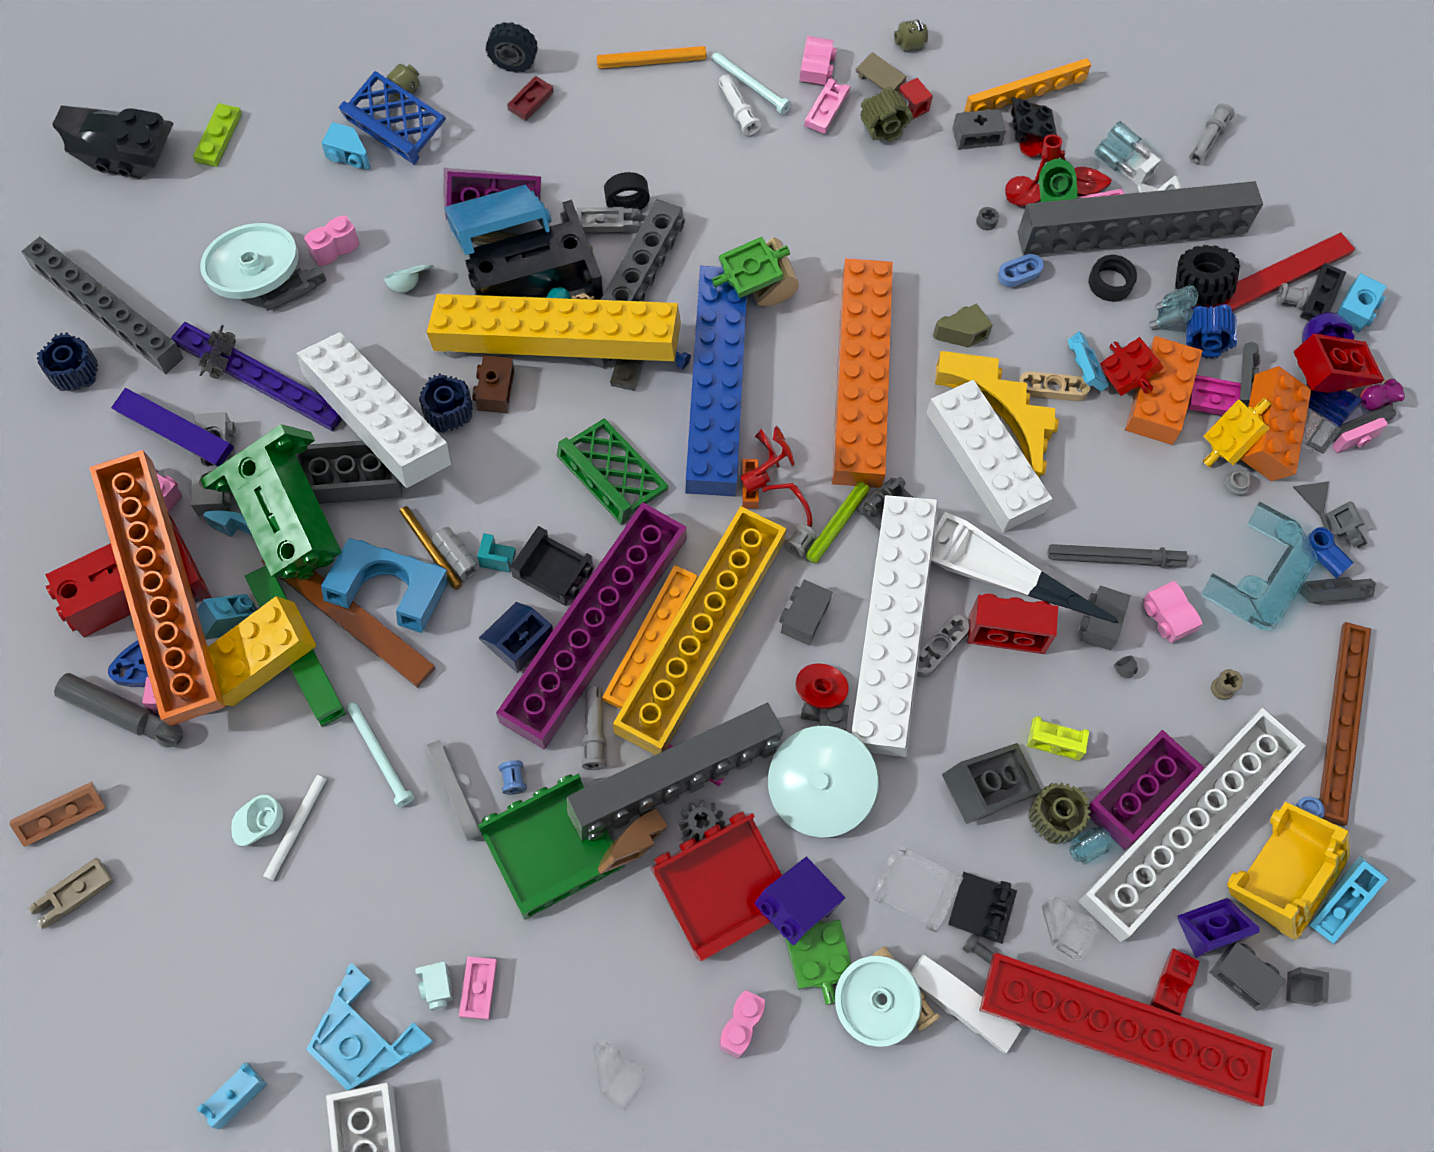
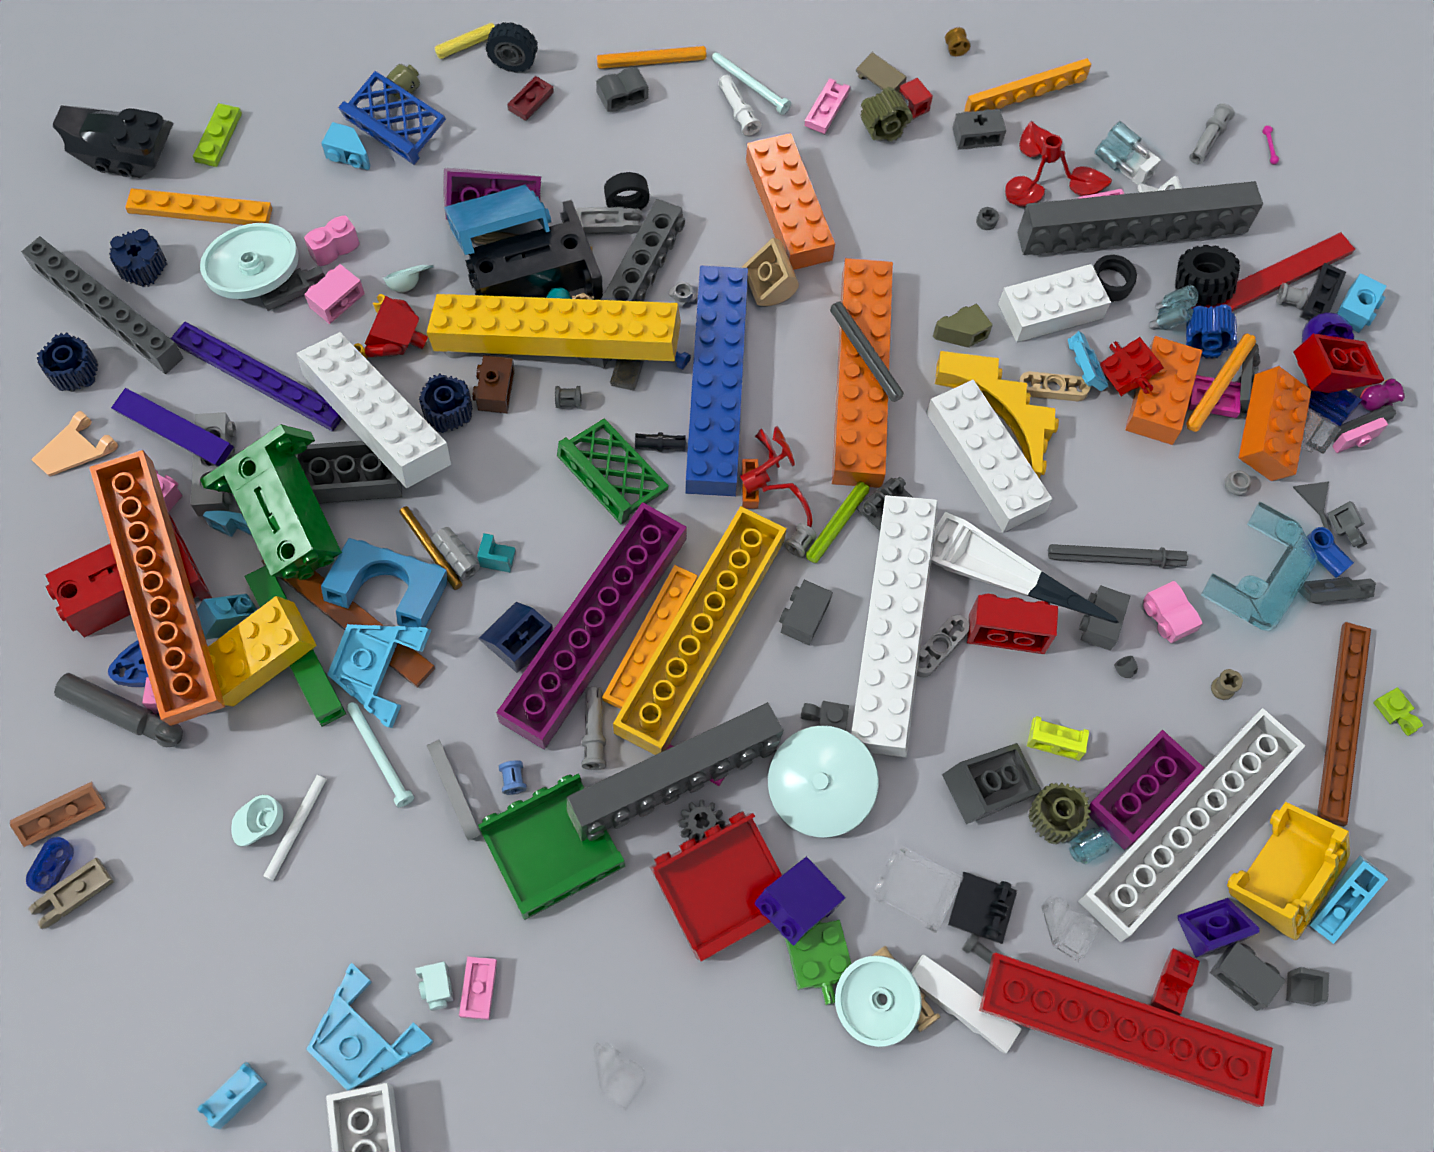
(48, 864): none -> clear blue plate
(71, 448): none -> light nougat flag
(137, 257): none -> dark blue brick
(197, 207): none -> light orange plate
(220, 344): clear smoke hinge -> none
(334, 293): none -> bright pink brick
(364, 659): none -> medium azure wing
(392, 329): none -> red torso
(463, 41): none -> light yellow axle
(551, 567): black panel -> none
(568, 396): none -> dark grey bush
(622, 89): none -> dark grey brick
(633, 841): medium nougat slope -> none
(660, 442): none -> black pin
(682, 288): none -> light grey plate
(745, 1017): bright pink brick -> none
(750, 267): bright green plate -> none
(790, 201): none -> orange brick
(817, 59): bright pink brick -> none
(825, 678): red dish -> none
(866, 351): none -> dark grey axle
(911, 35): olive head -> none
(957, 41): none -> pearl gold wheel
(1018, 270): medium blue plate -> none
(1031, 119): black hinge -> none
(1054, 303): none -> white brick
(1057, 181): green piece -> none
(1221, 382): none -> light orange axle
(1236, 432): yellow plate -> none
(1267, 131): none -> dark pink hinge
(1312, 806): medium blue plate -> none
(1397, 708): none -> lime plate

